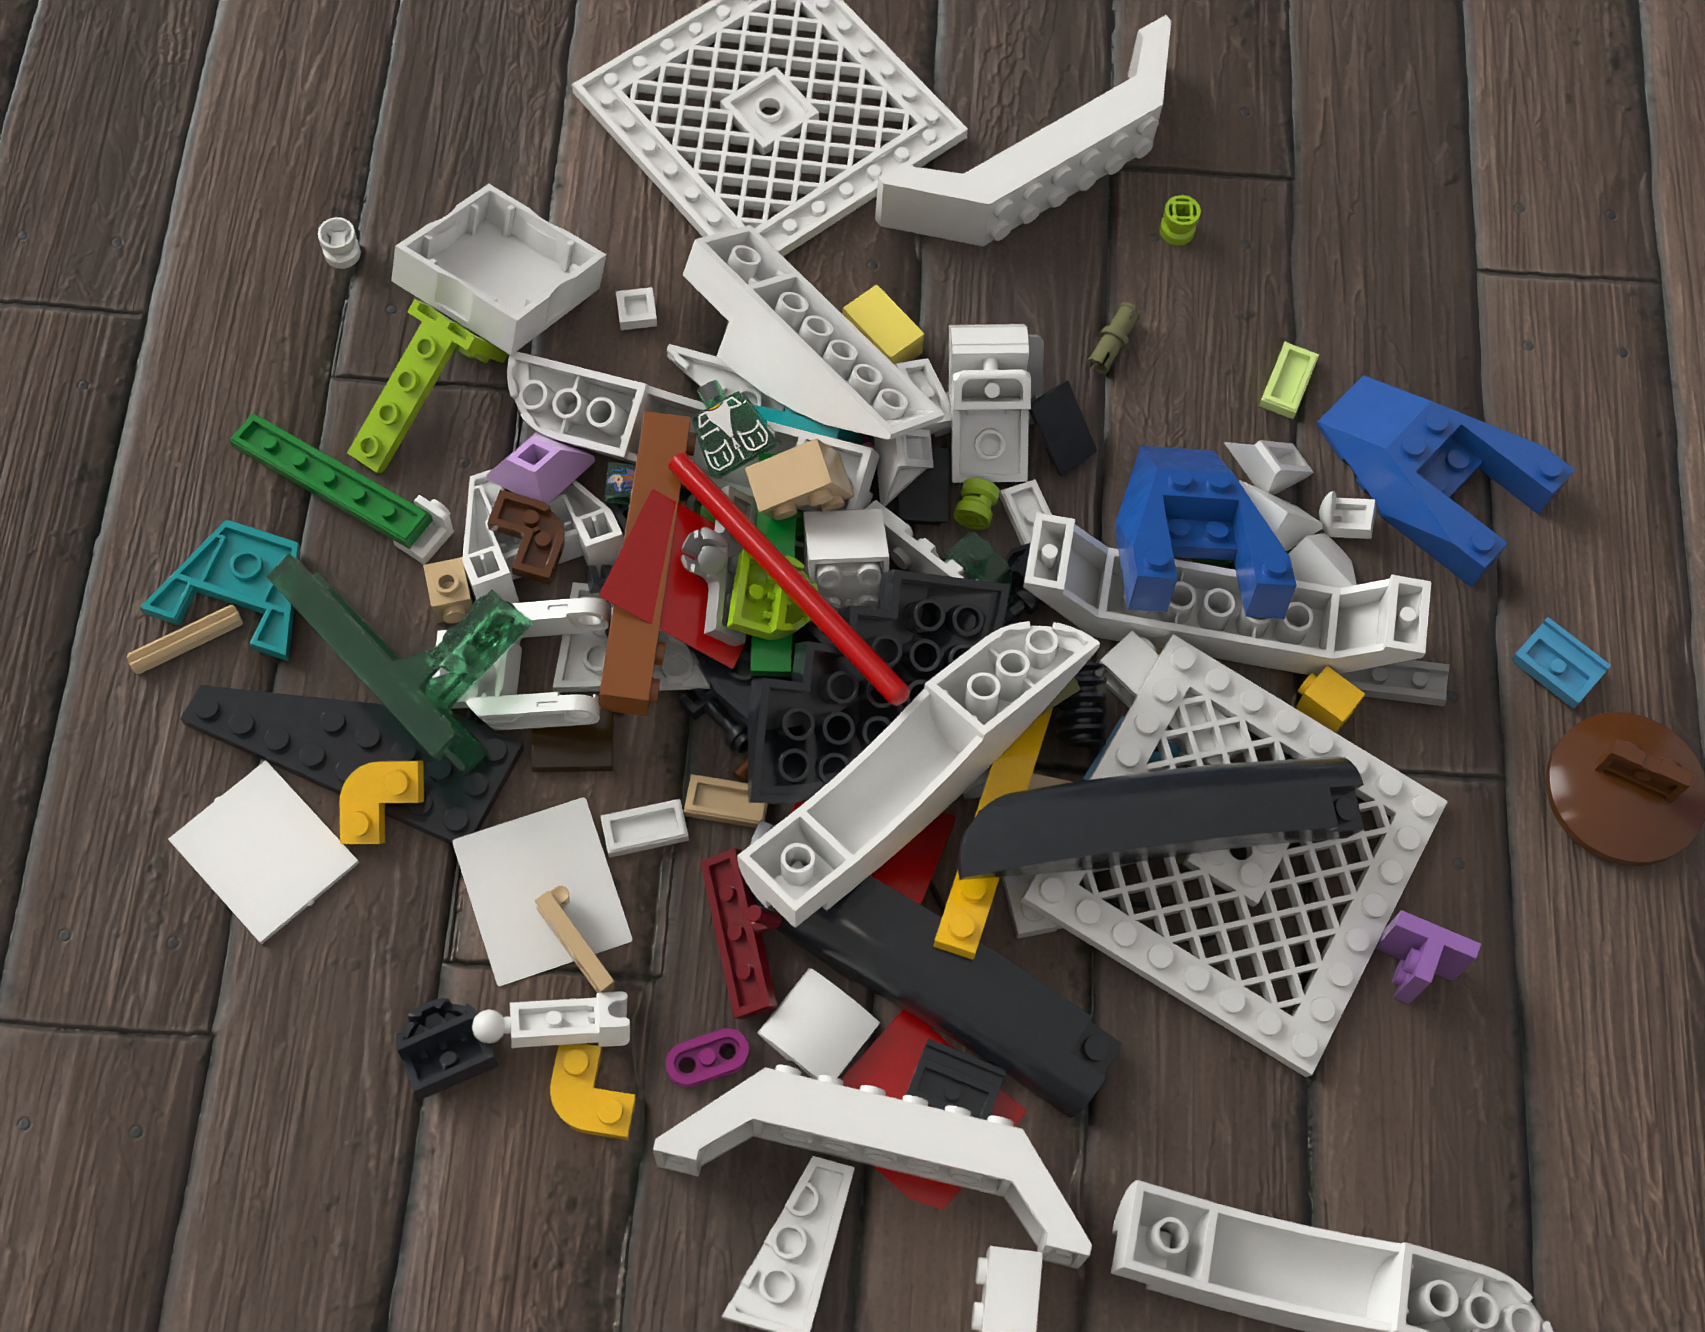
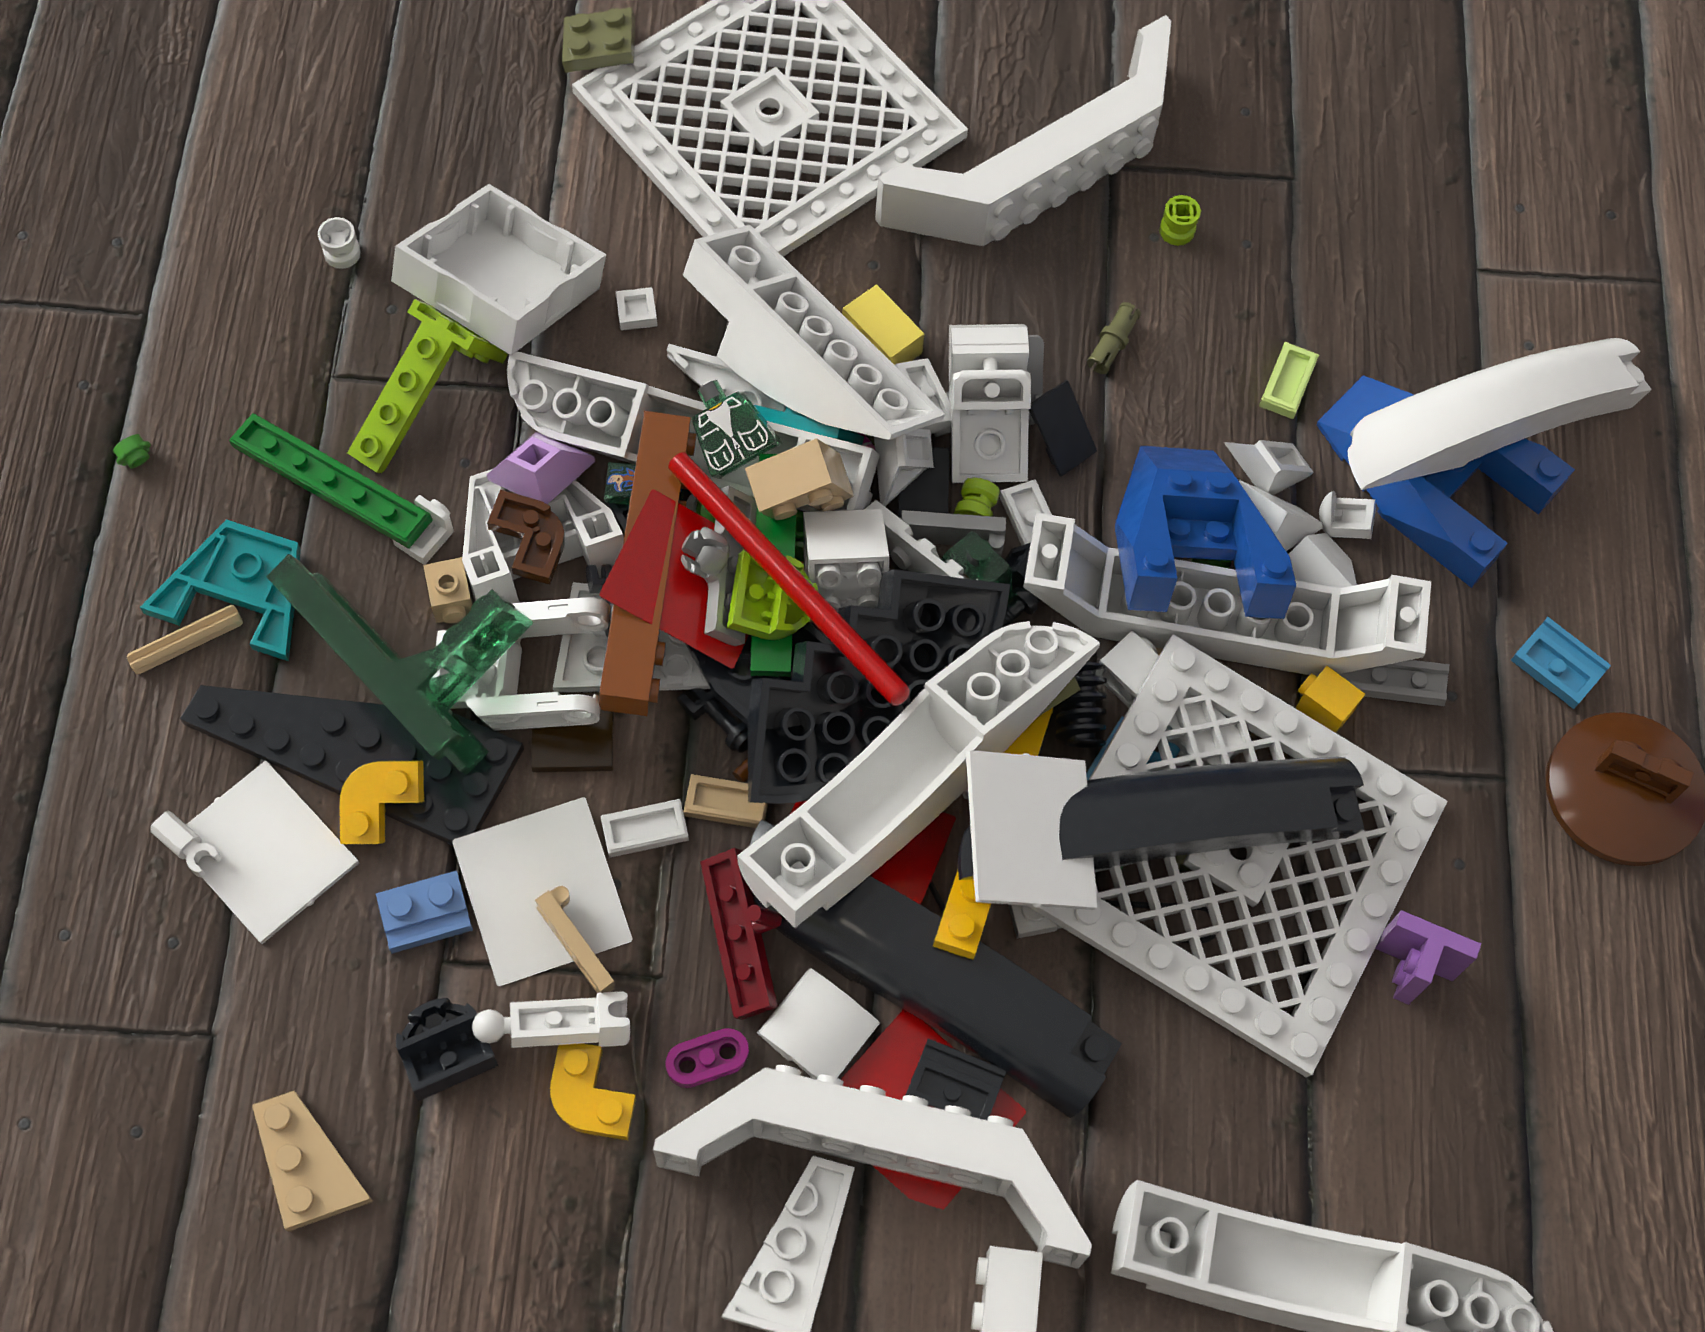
(132, 451): none -> bright green plate
(183, 841): none -> white bar
(304, 1164): none -> tan wing
(424, 912): none -> medium blue plate
(598, 39): none -> olive plate
(951, 528): none -> light grey hinge
(1016, 831): none -> white piece
(1494, 409): none -> white slope

